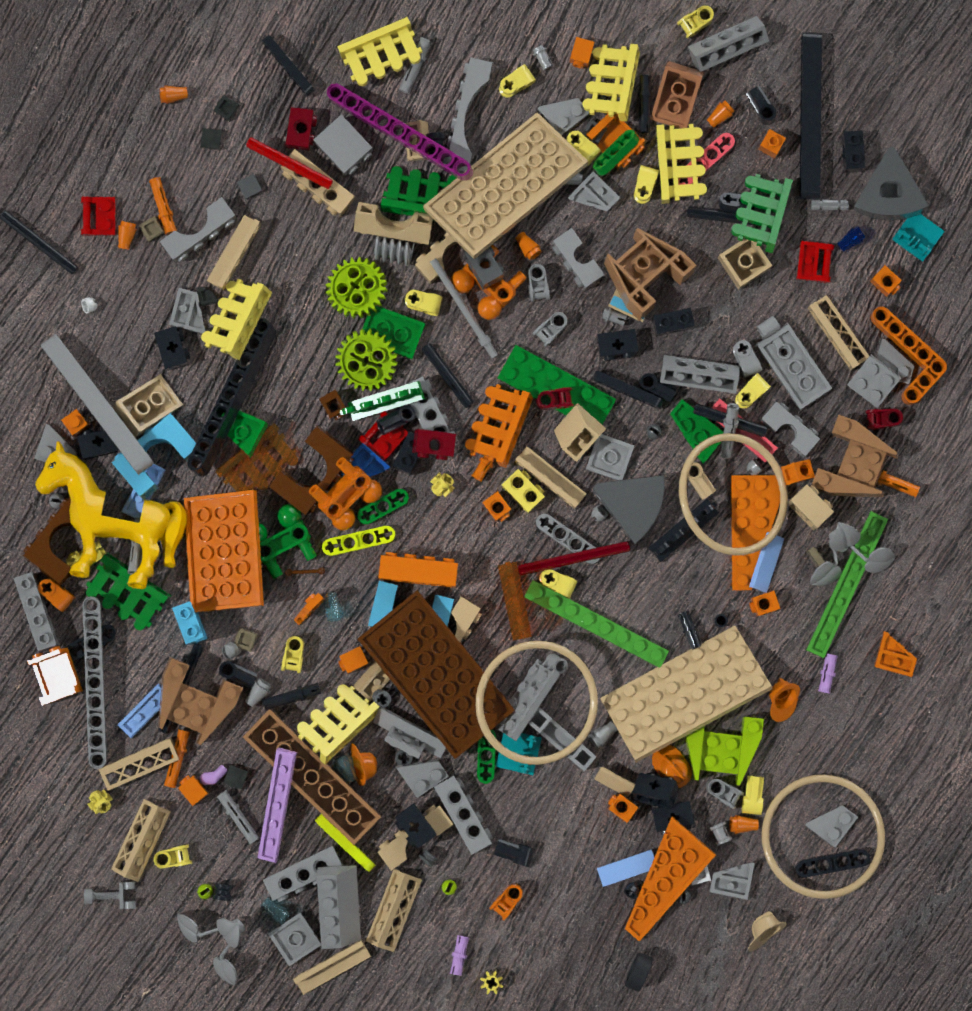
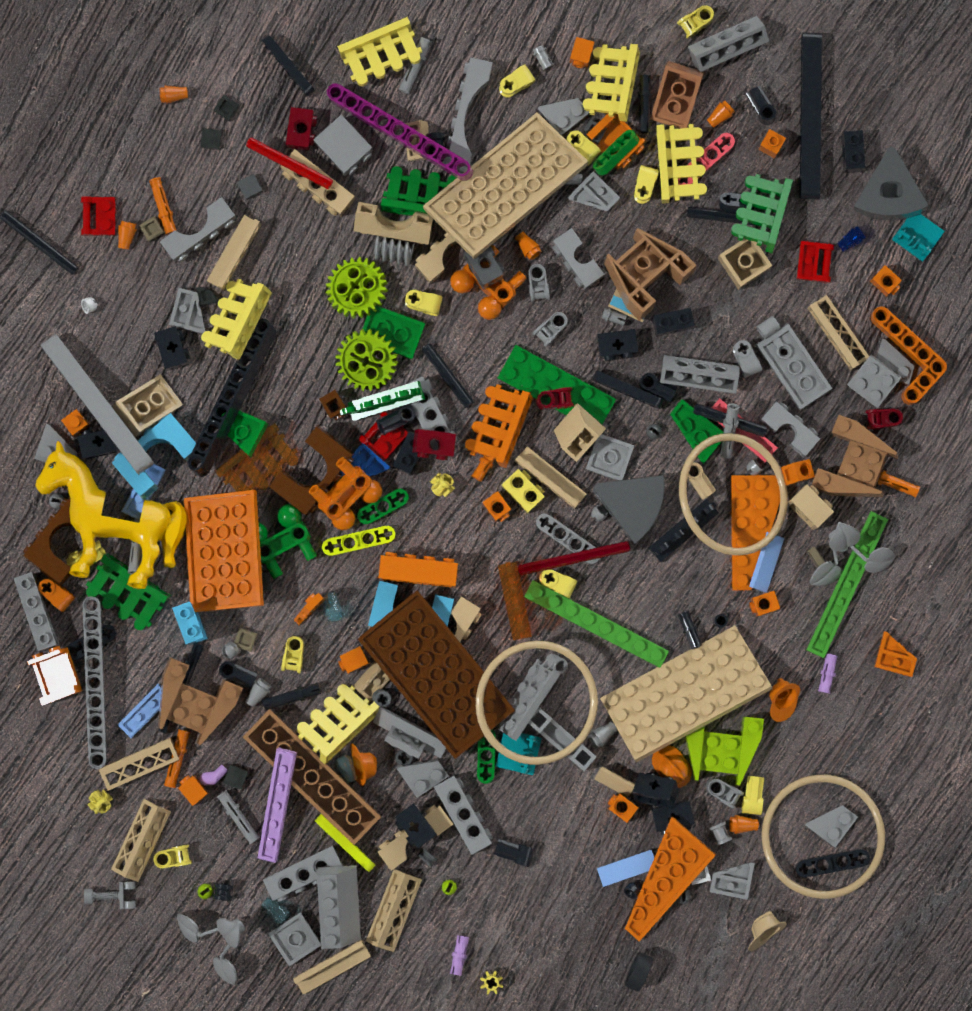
(289, 572): reddish brown hinge -> none
(484, 340): light grey bar -> none
(506, 902): orange piece -> none
(754, 389): light yellow piece -> none
(829, 204): light grey axle -> none

